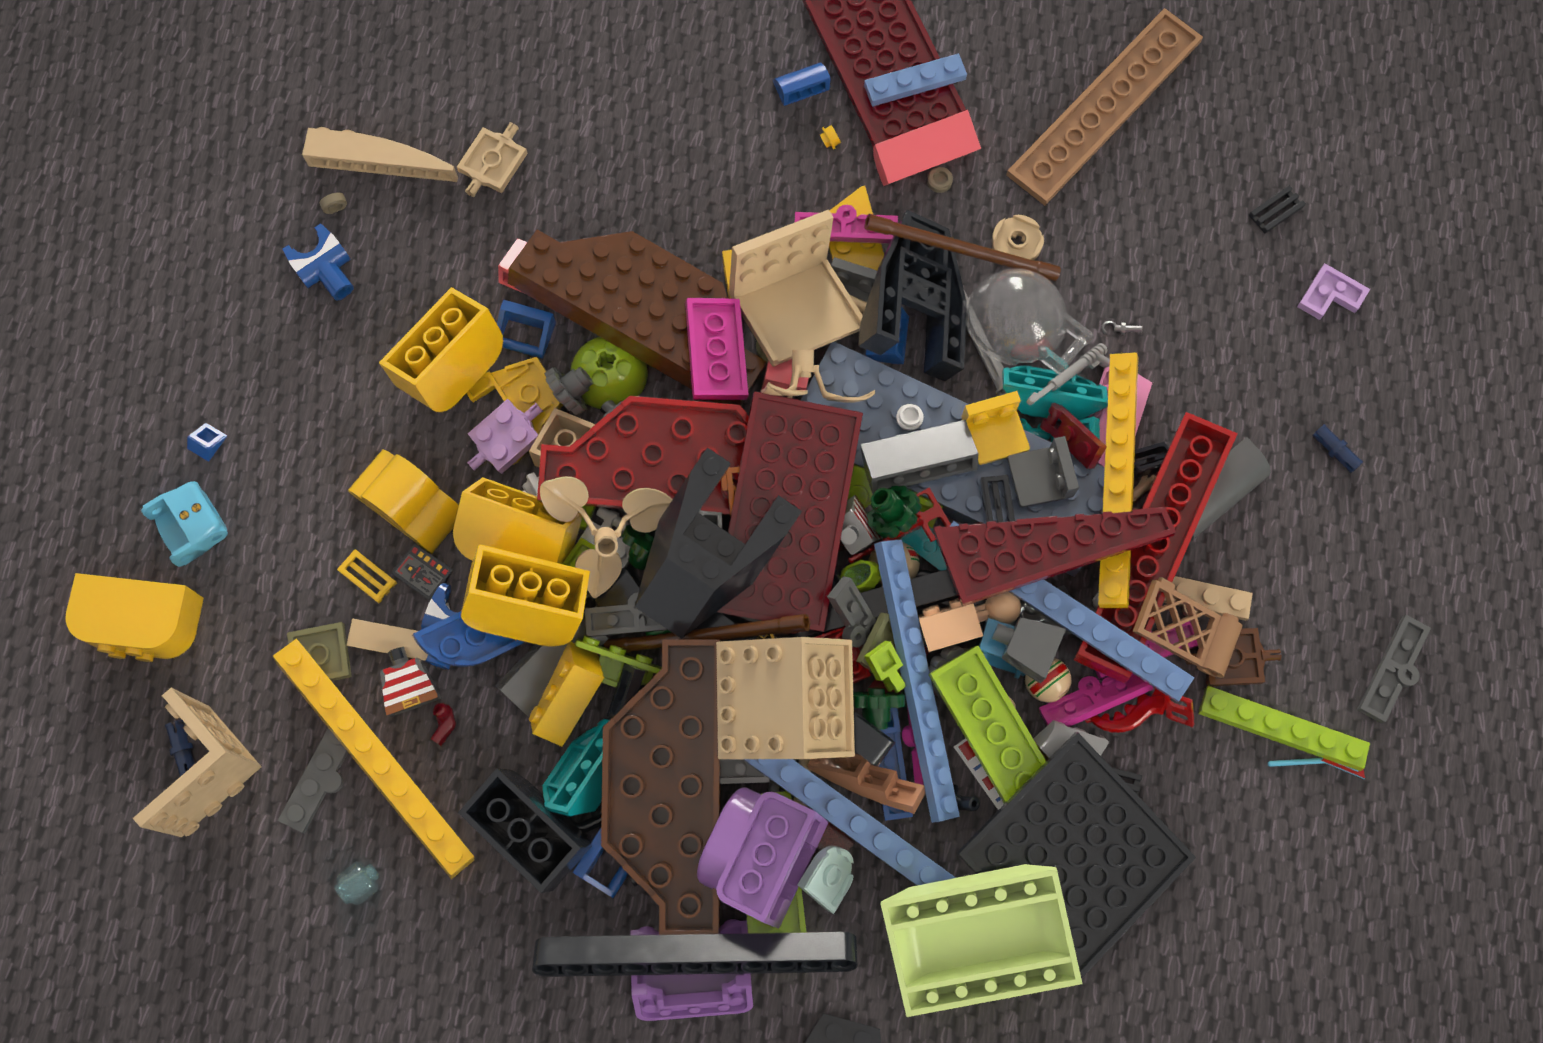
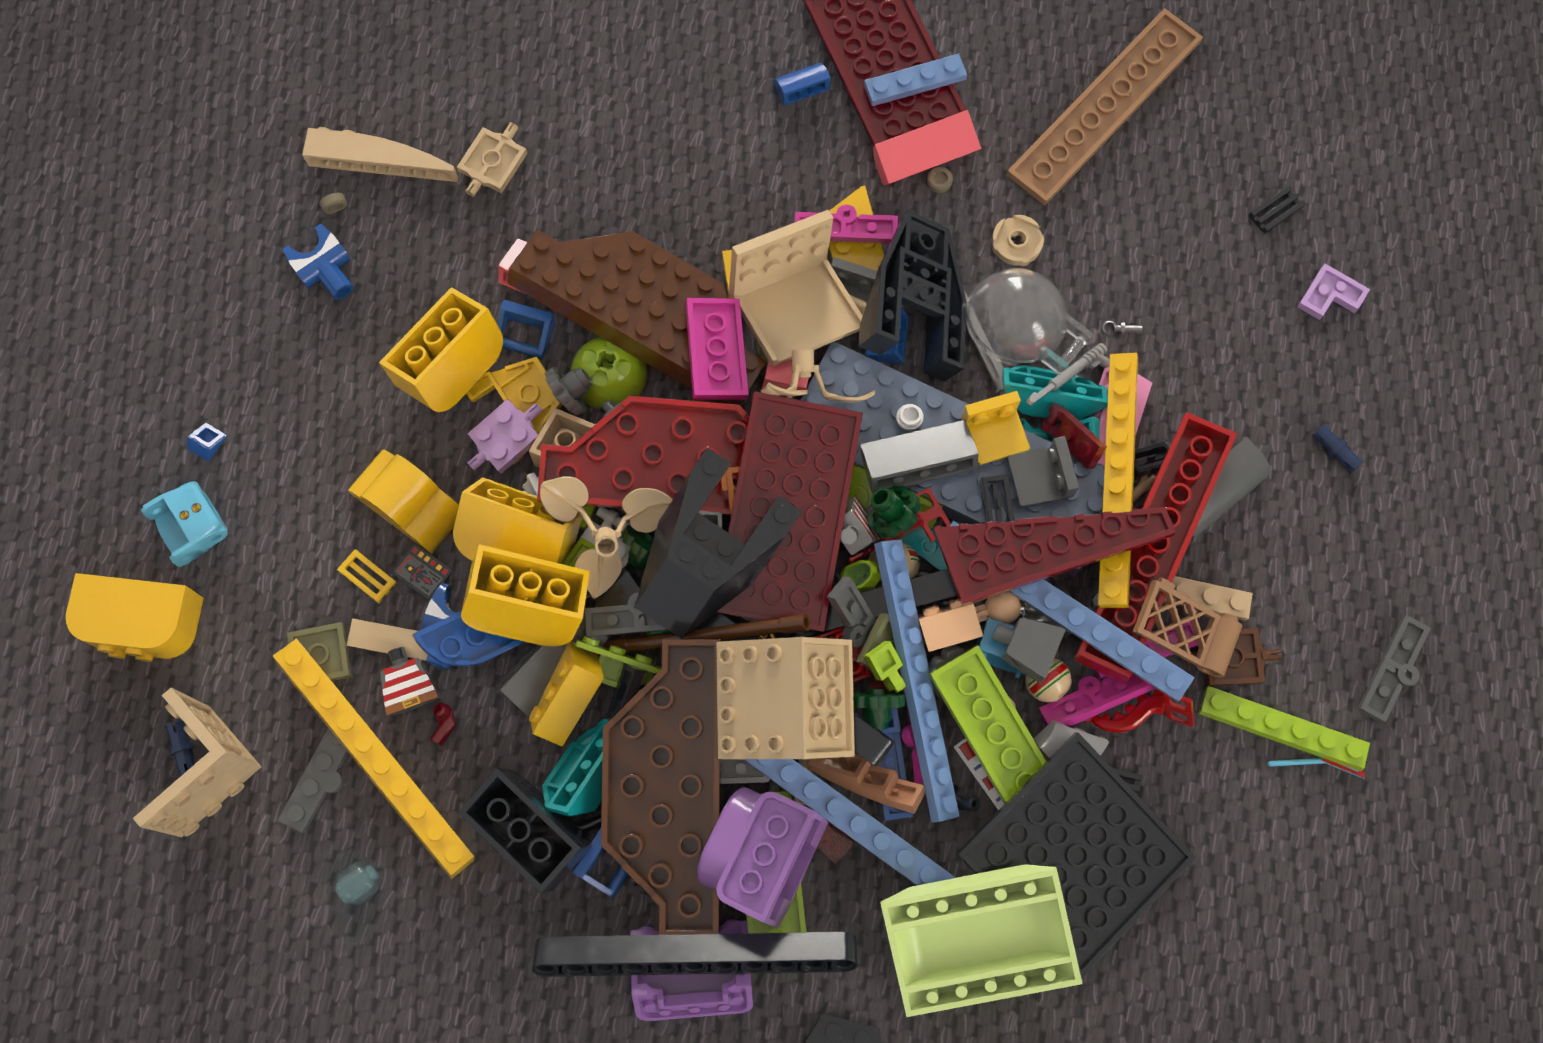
(828, 877): light aqua tile -> none
(830, 137): yellow plate -> none
(888, 227): reddish brown piece -> none

